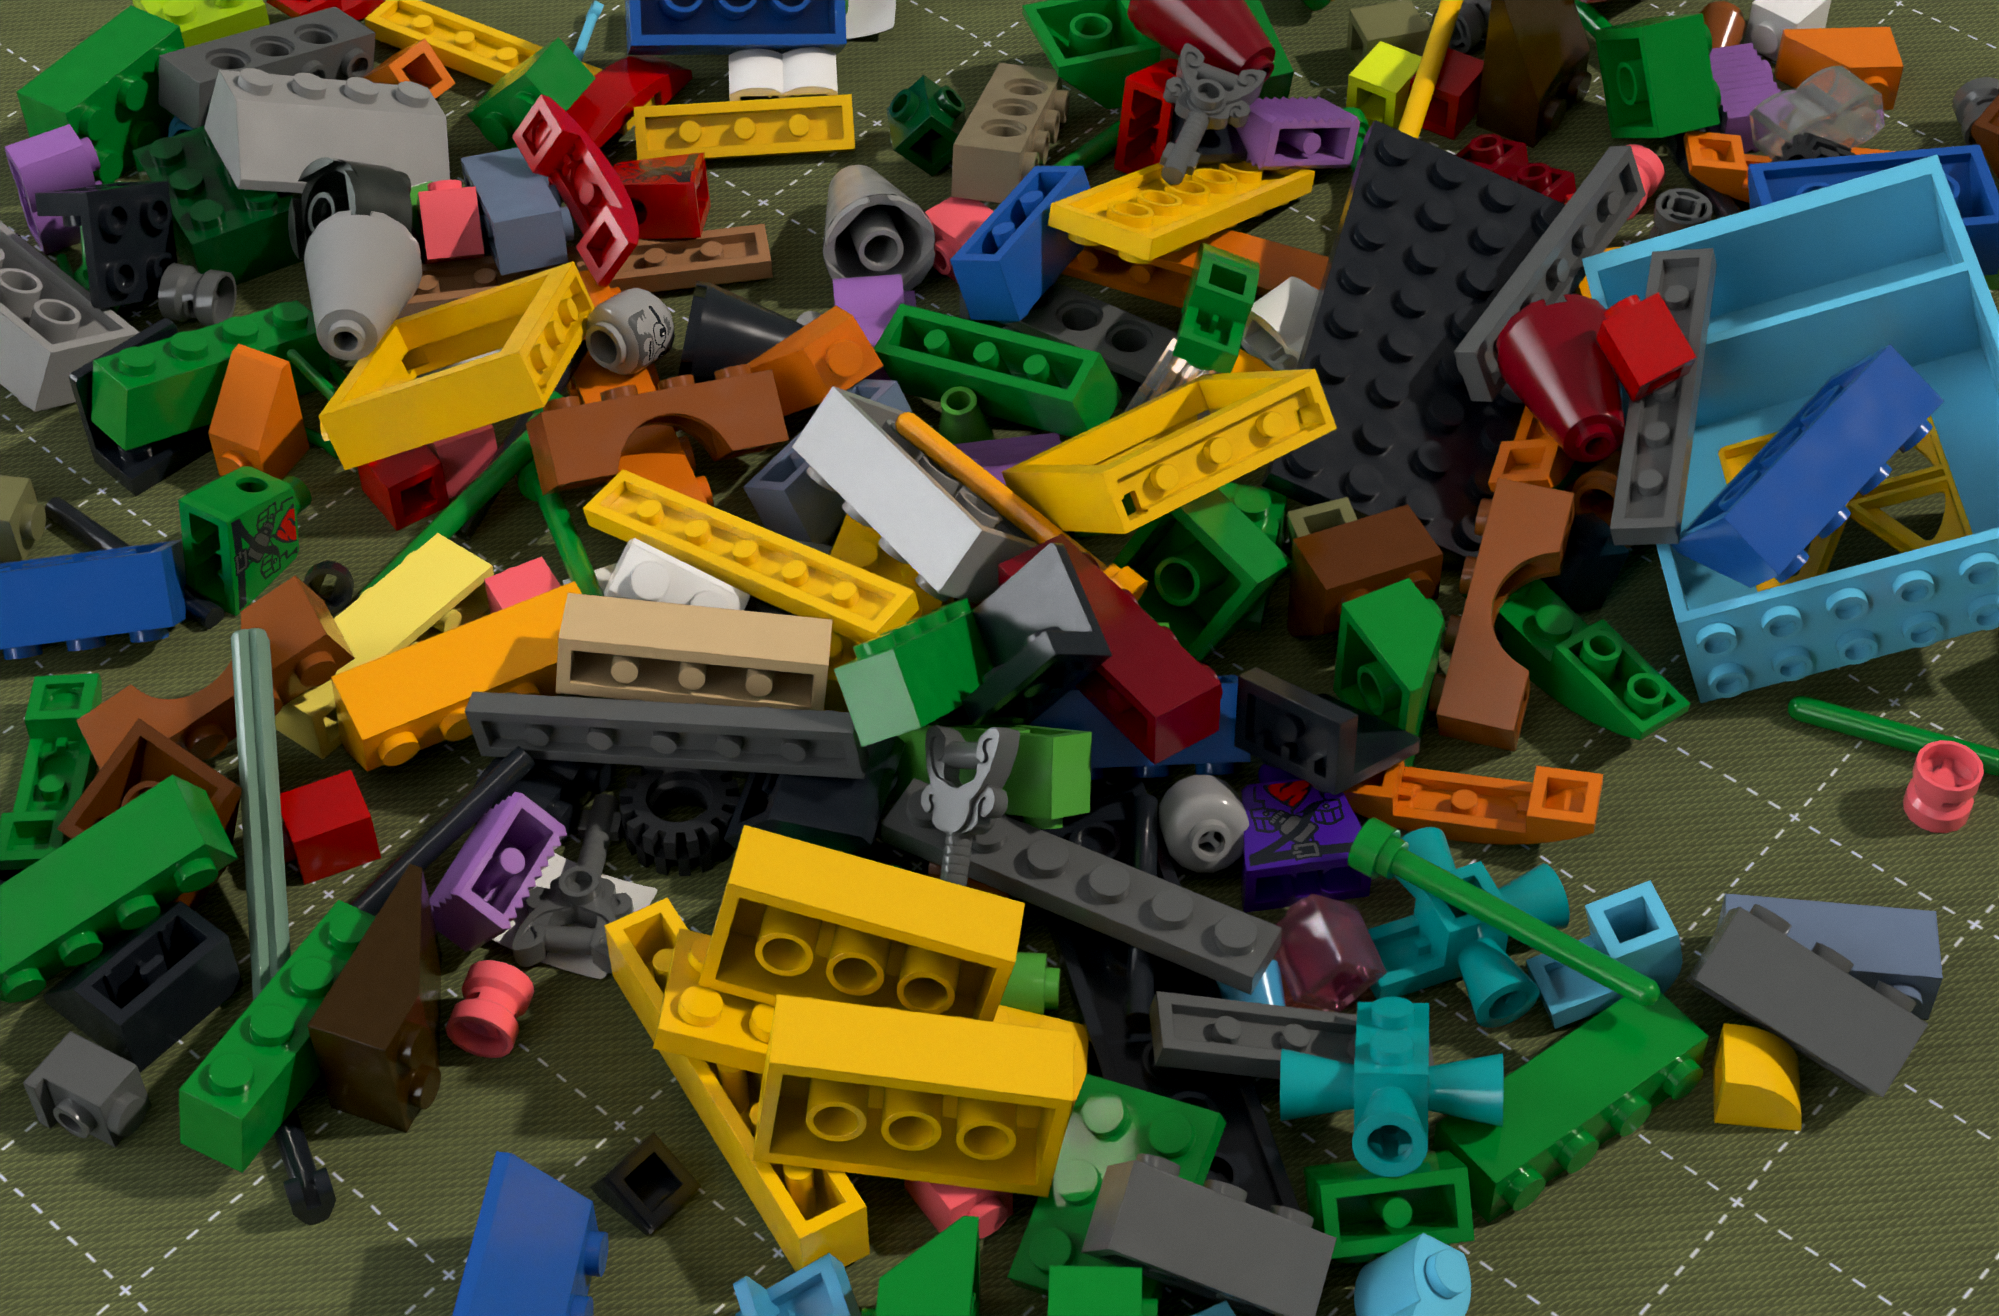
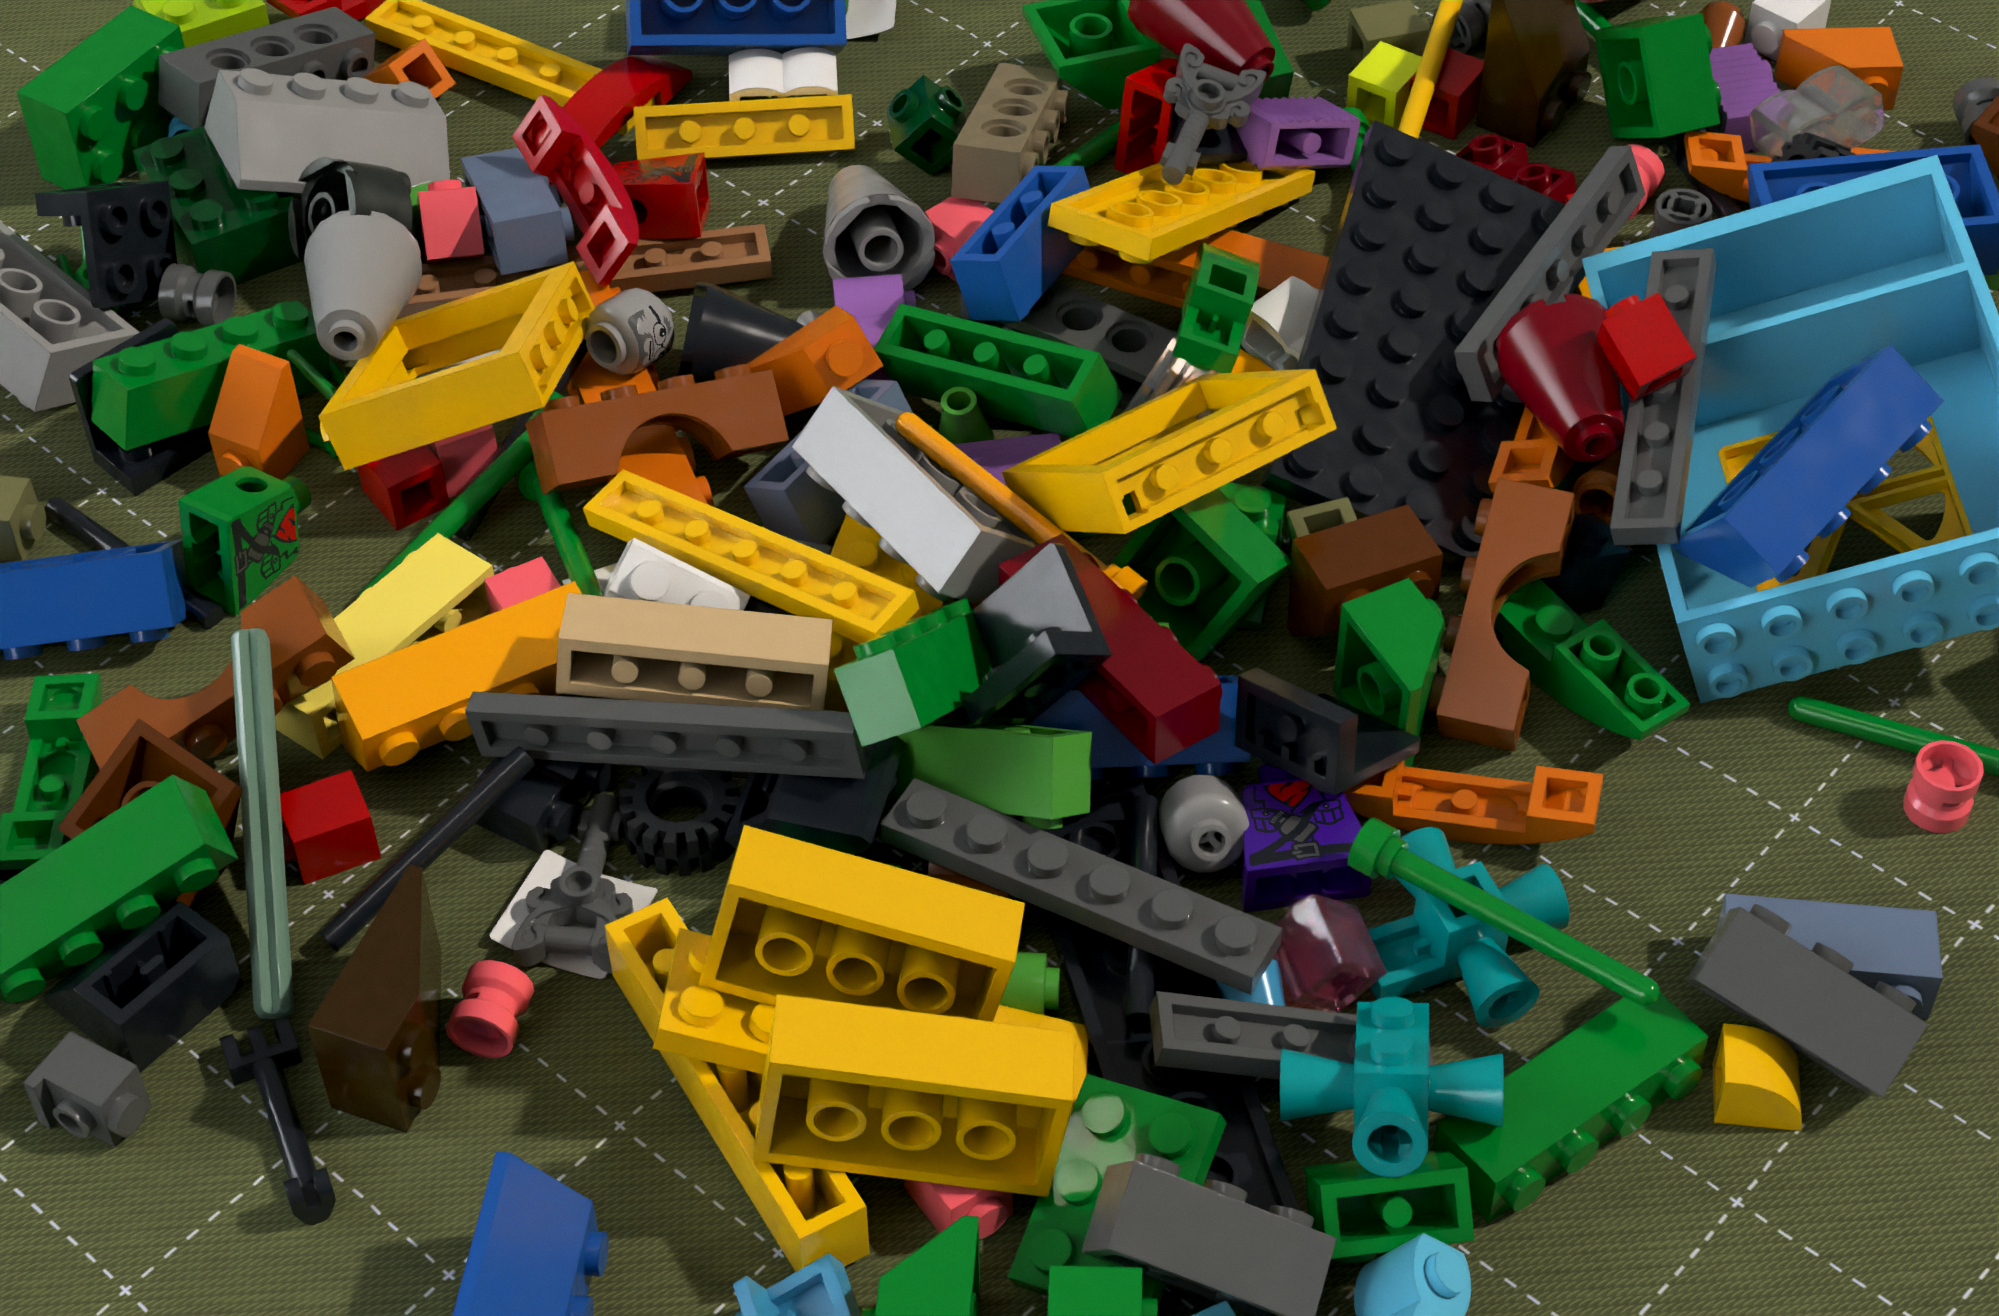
(48, 164): medium lavender brick -> none
(268, 1055): green brick -> none
(342, 588): black hinge -> none
(495, 871): medium lavender brick -> none
(548, 72): green brick -> none
(591, 18): medium azure hinge -> none
(646, 1184): black slope -> none
(970, 807): dark grey piece -> none
(1626, 927): medium azure brick -> none

